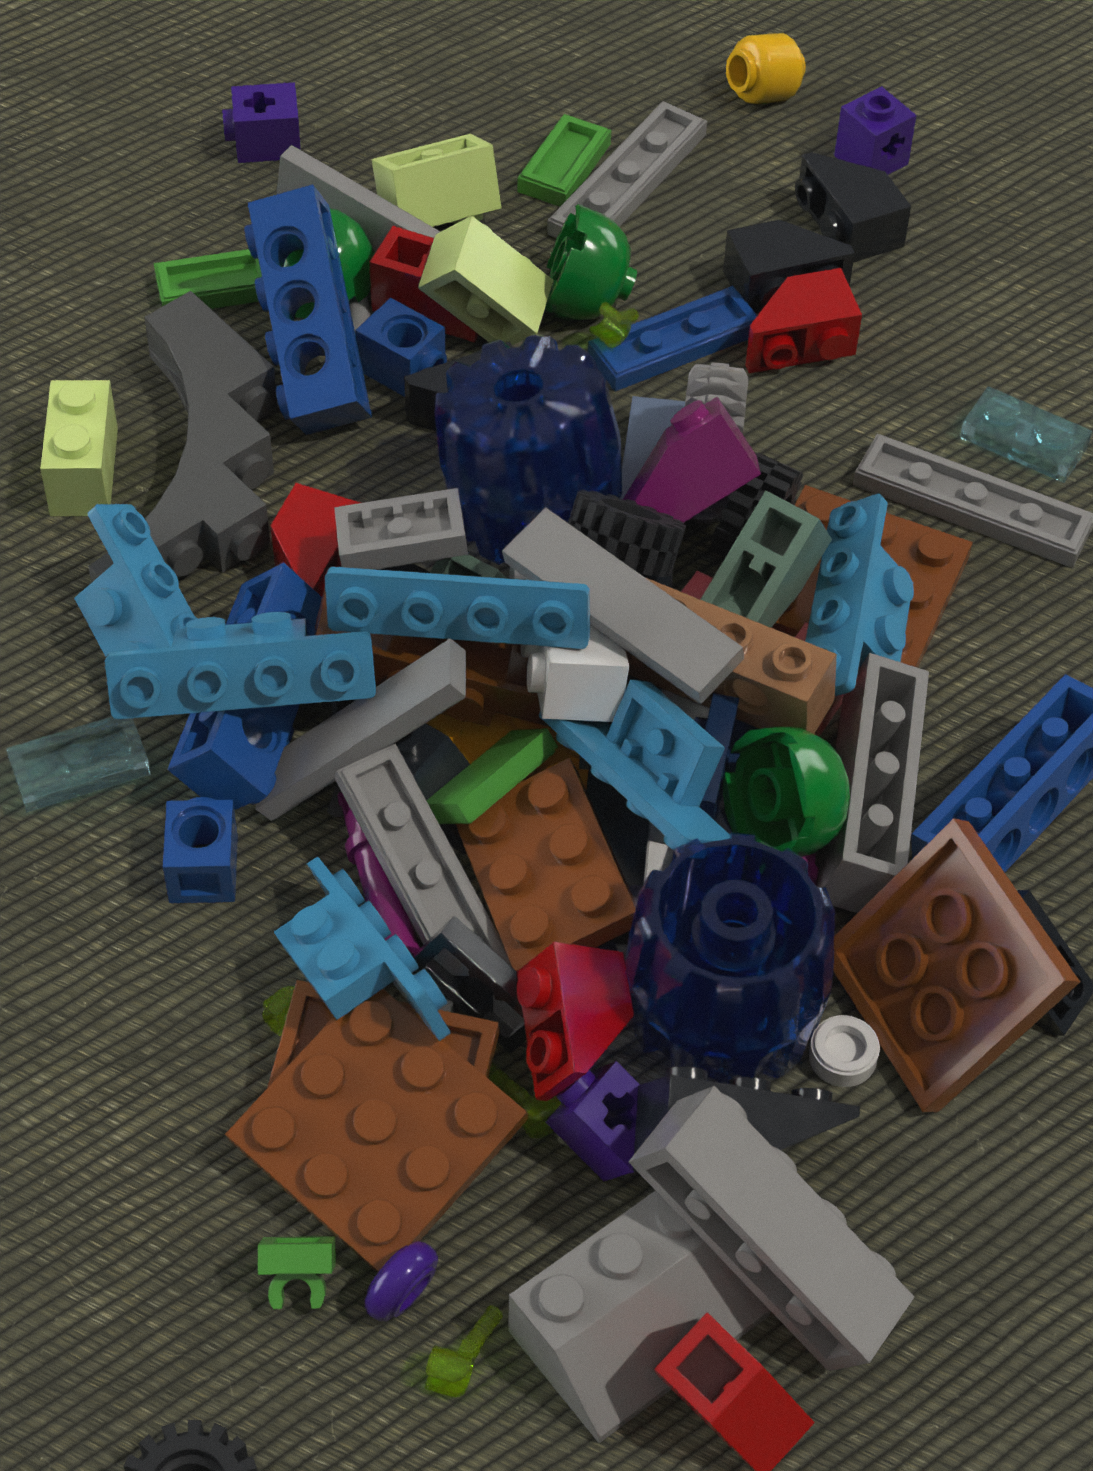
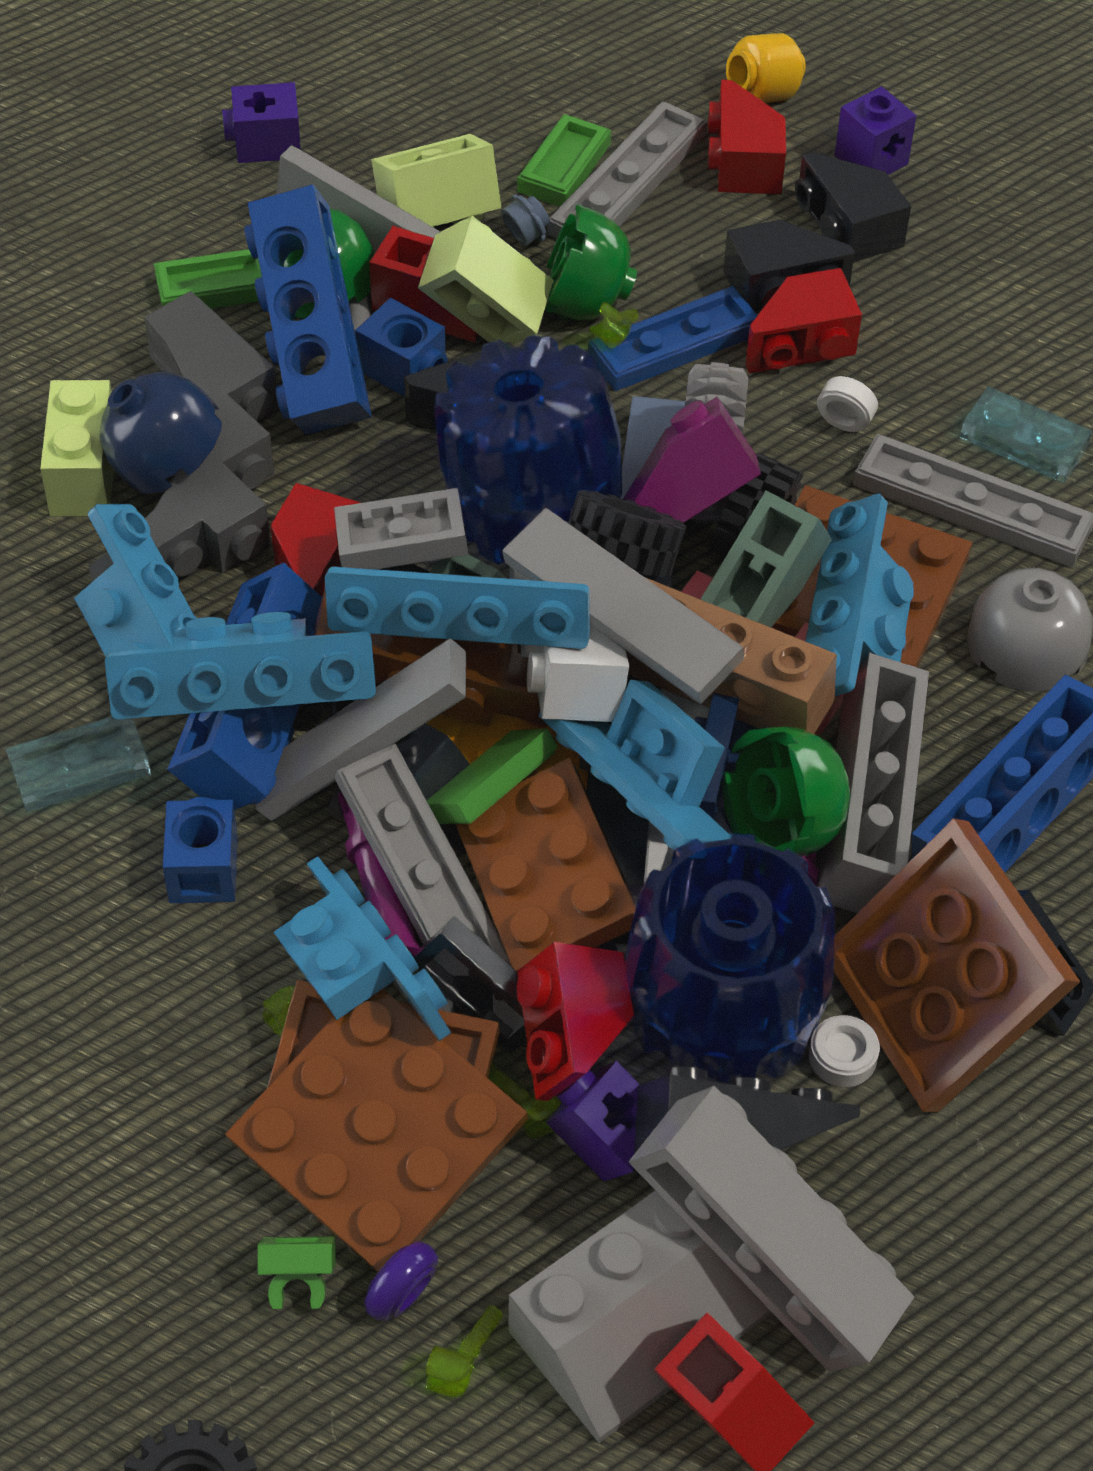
(157, 429): none -> dark blue cylinder
(525, 219): none -> sand blue plate
(747, 144): none -> red slope
(847, 404): none -> white tile
(1031, 629): none -> light grey cylinder

